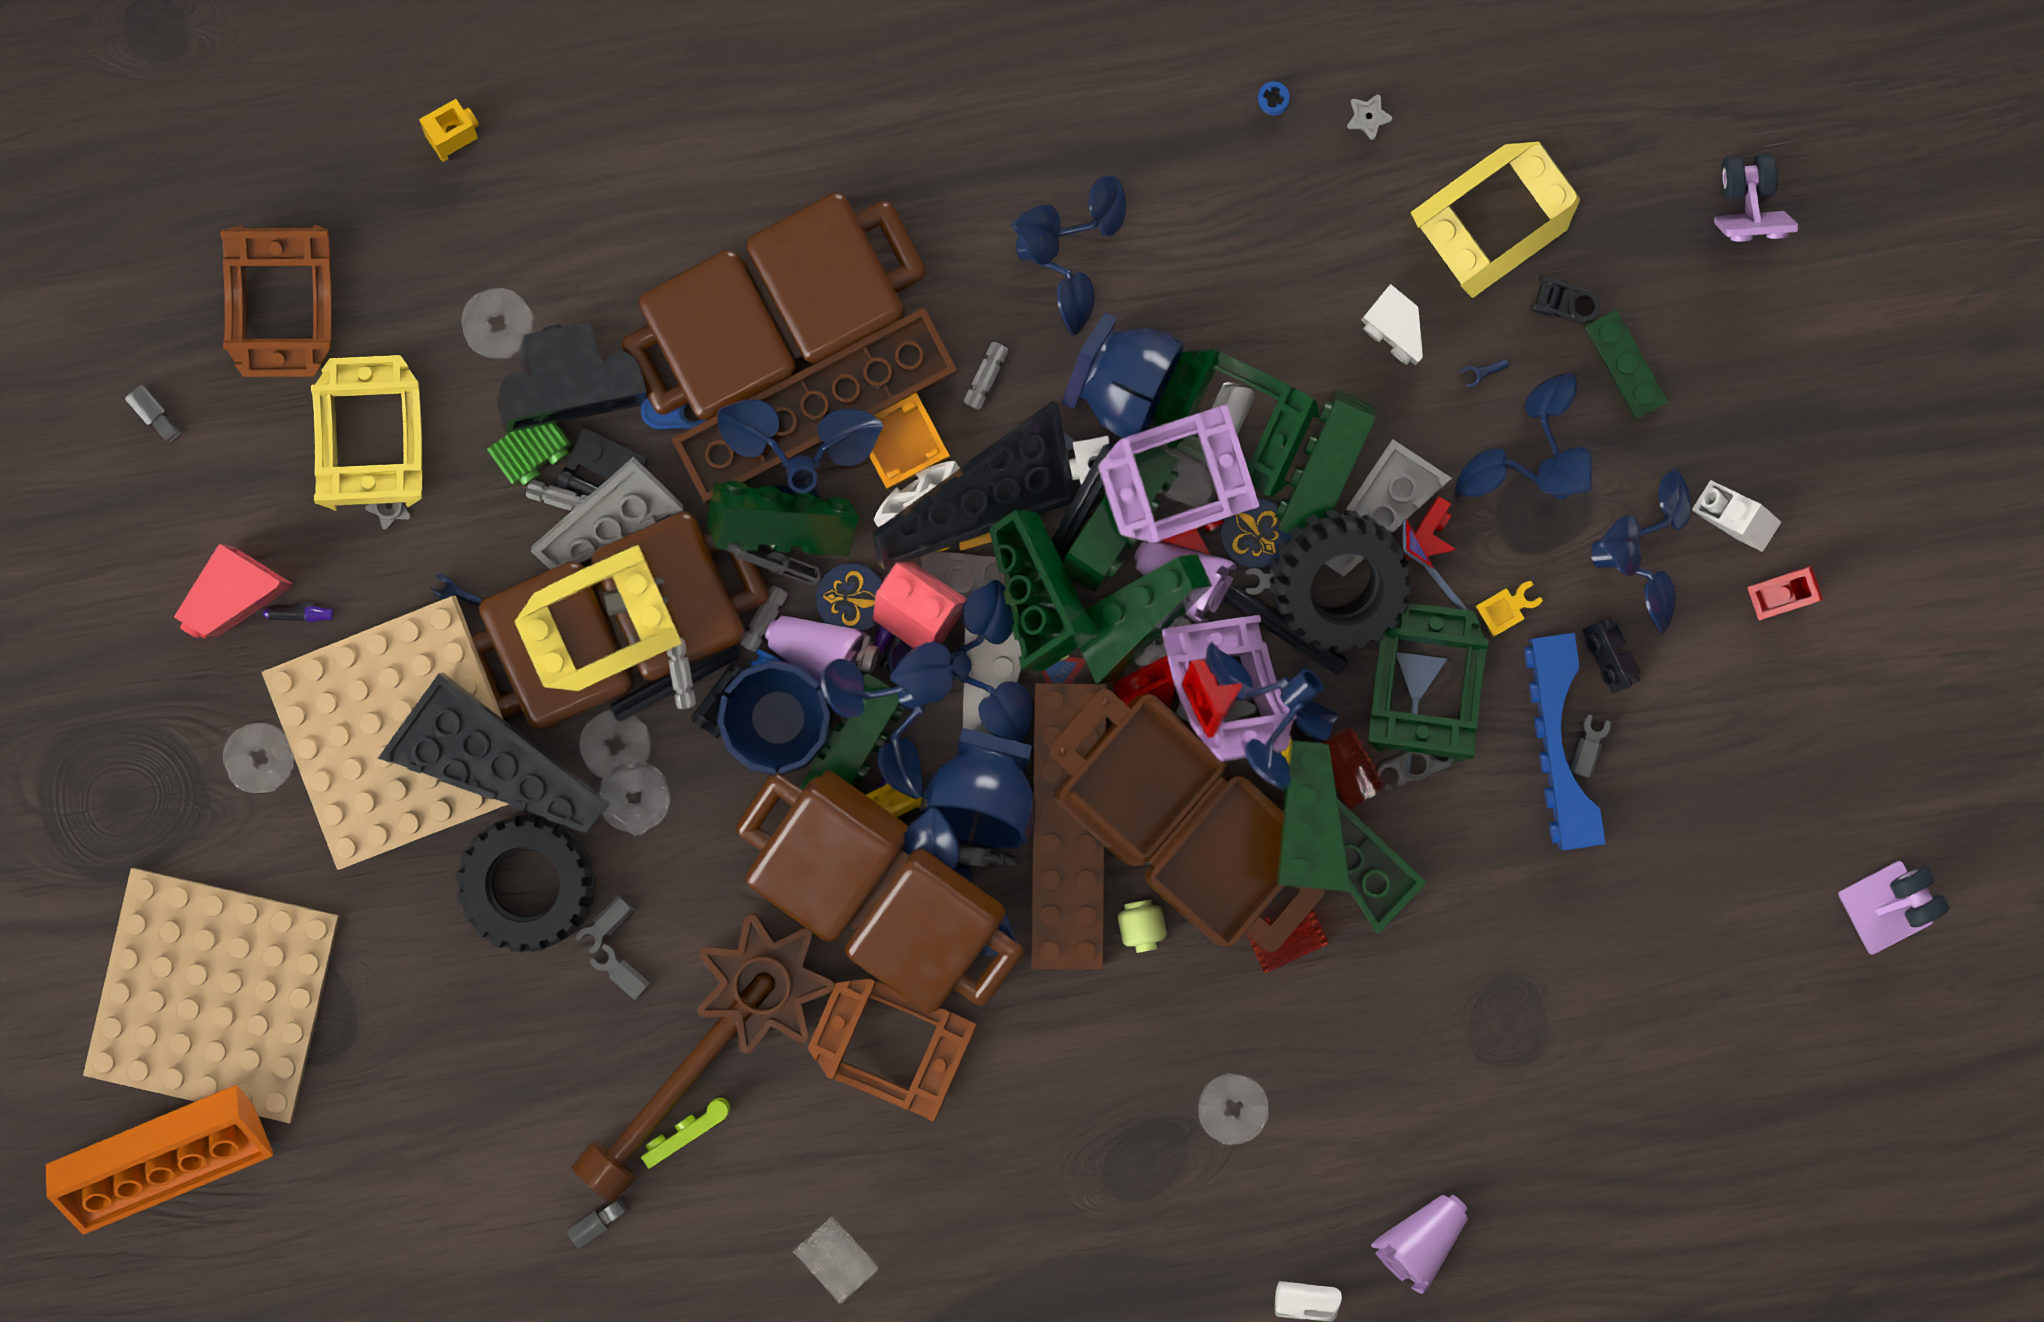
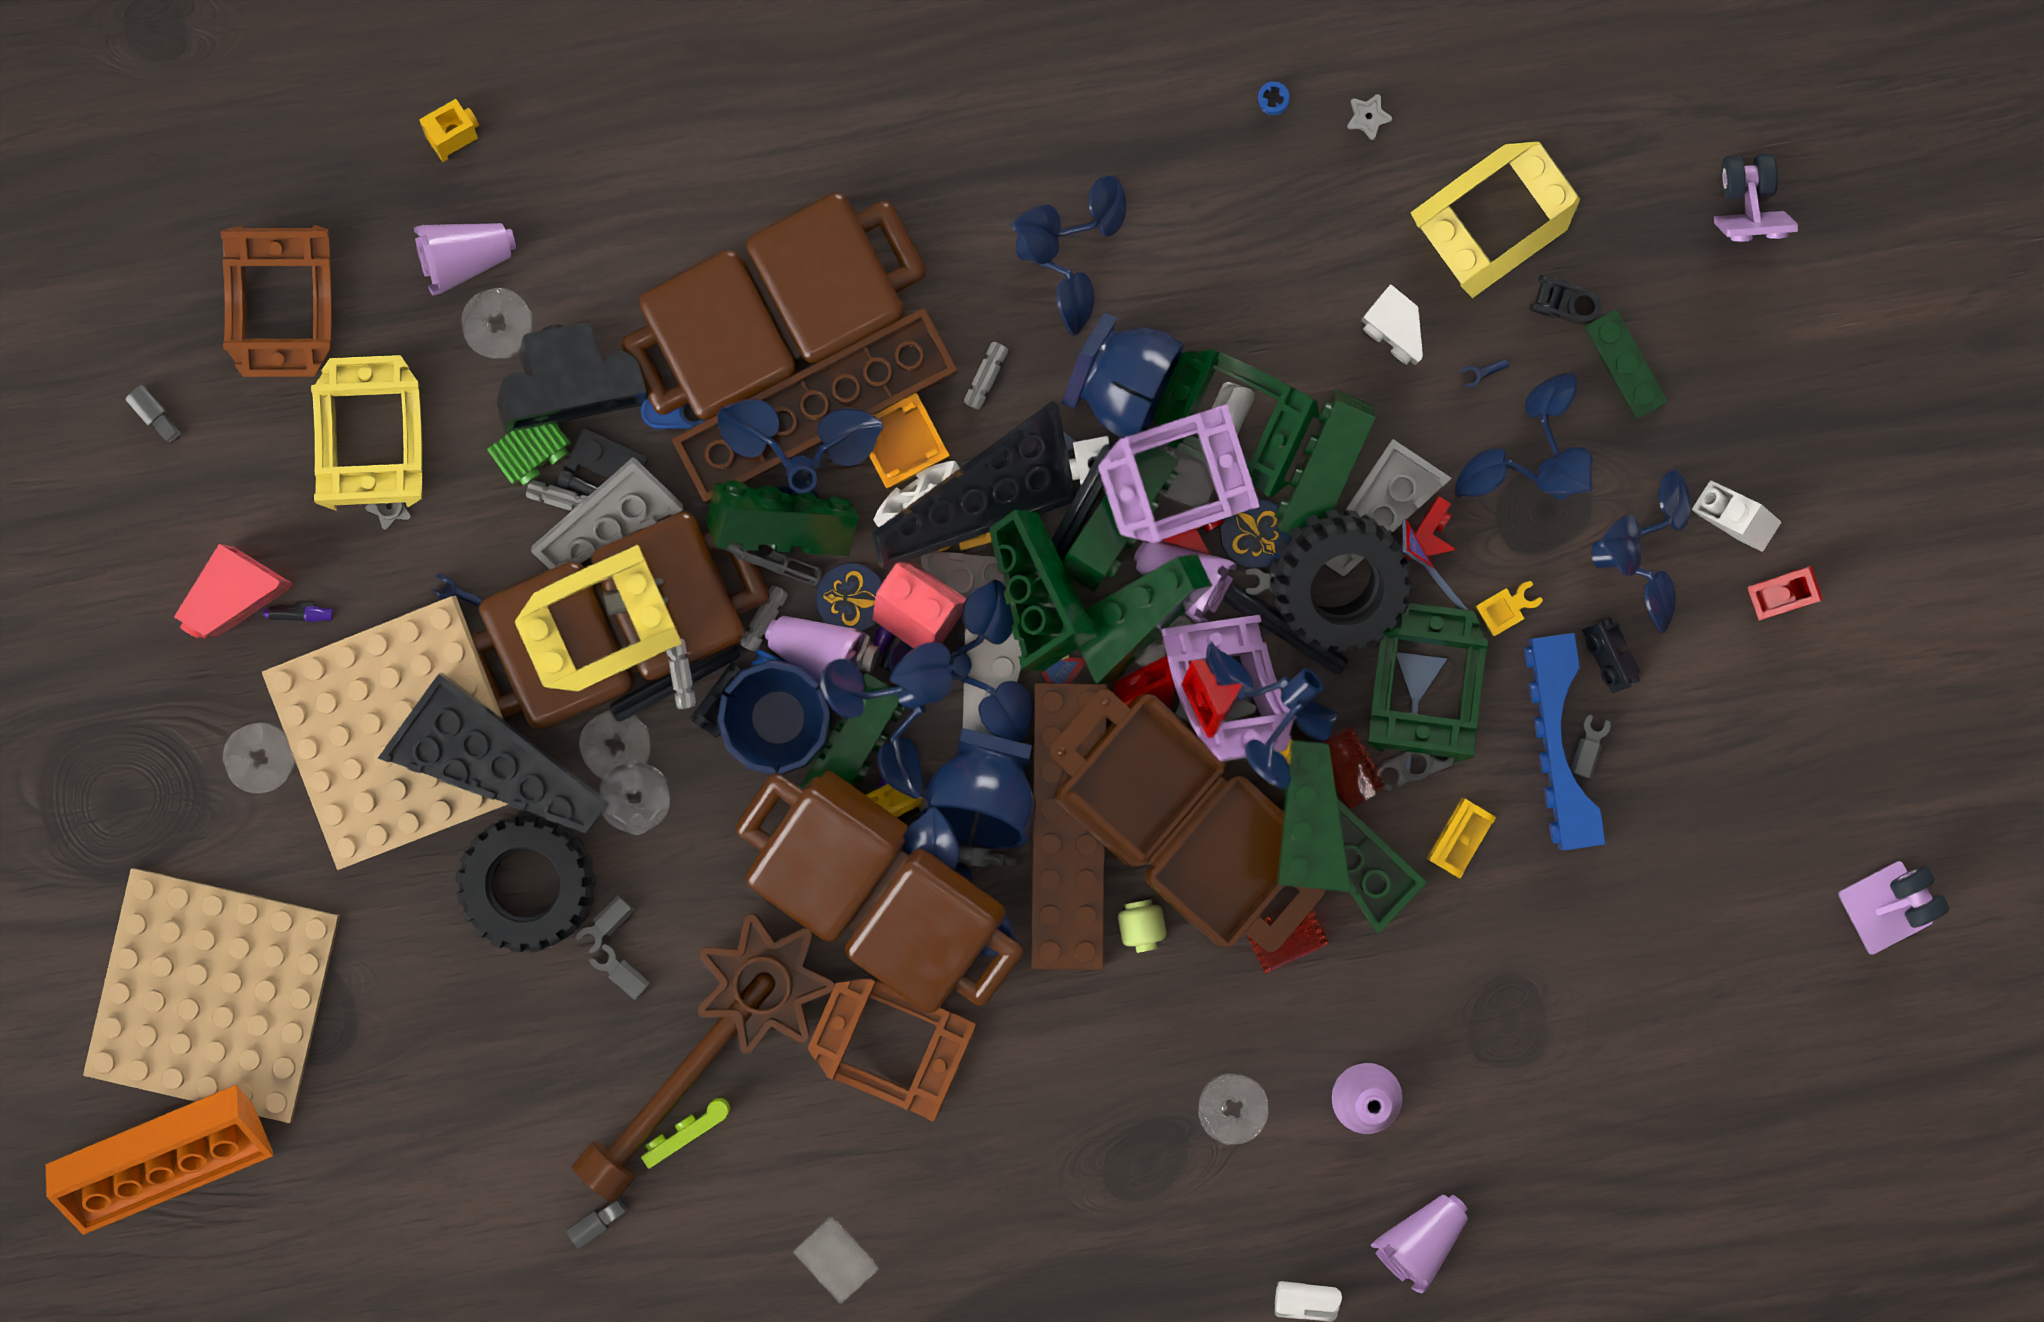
(461, 251): none -> lavender cone
(1357, 1088): none -> lavender cone
(1460, 837): none -> yellow hinge

